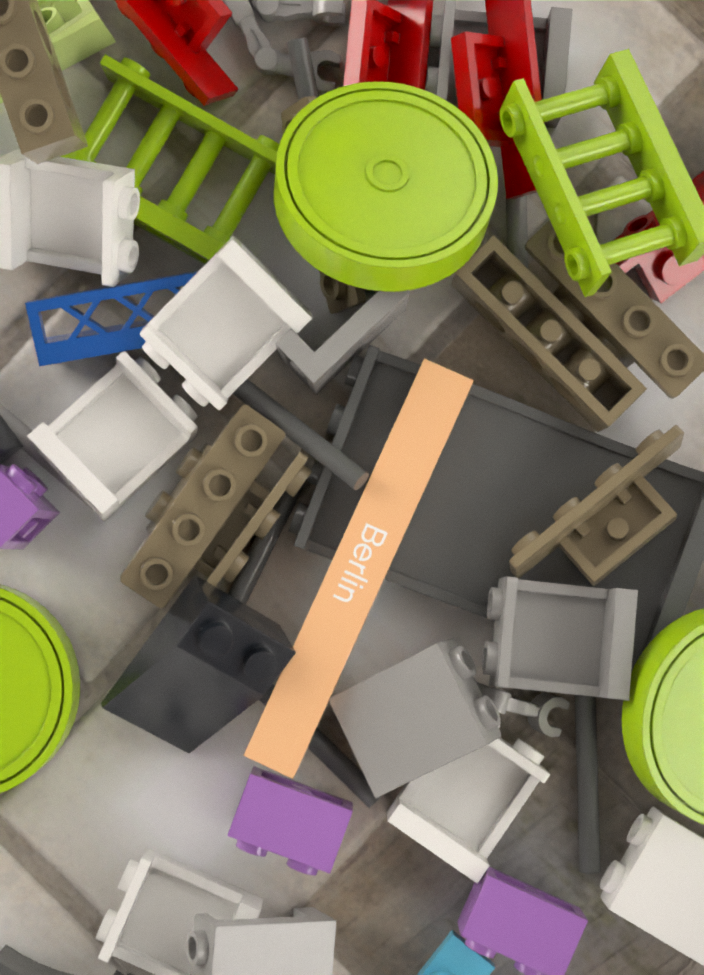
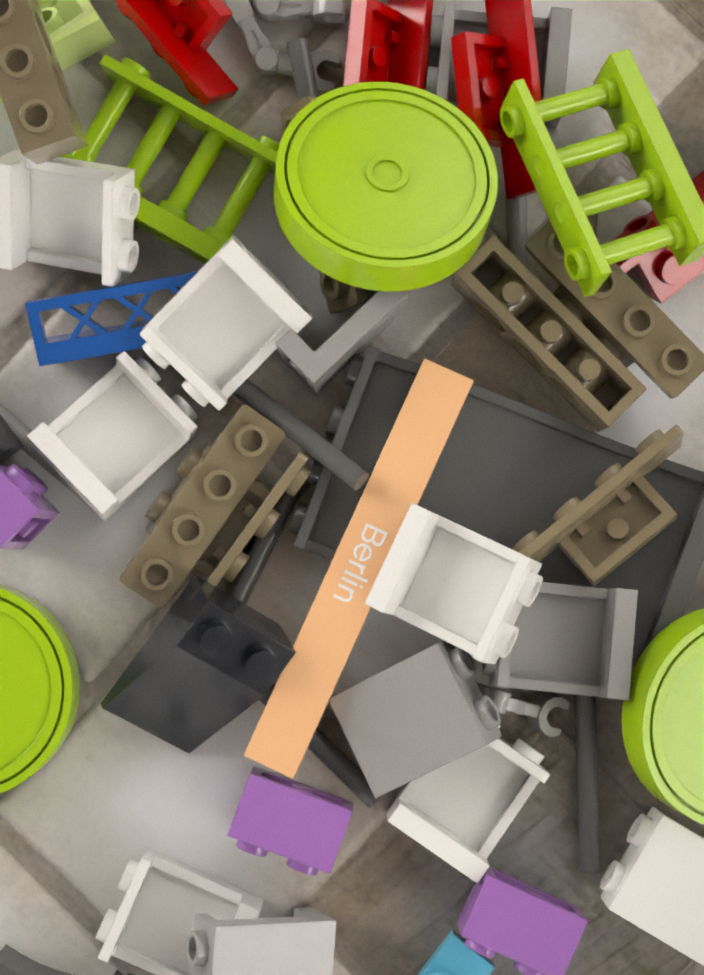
(455, 584): none -> white panel

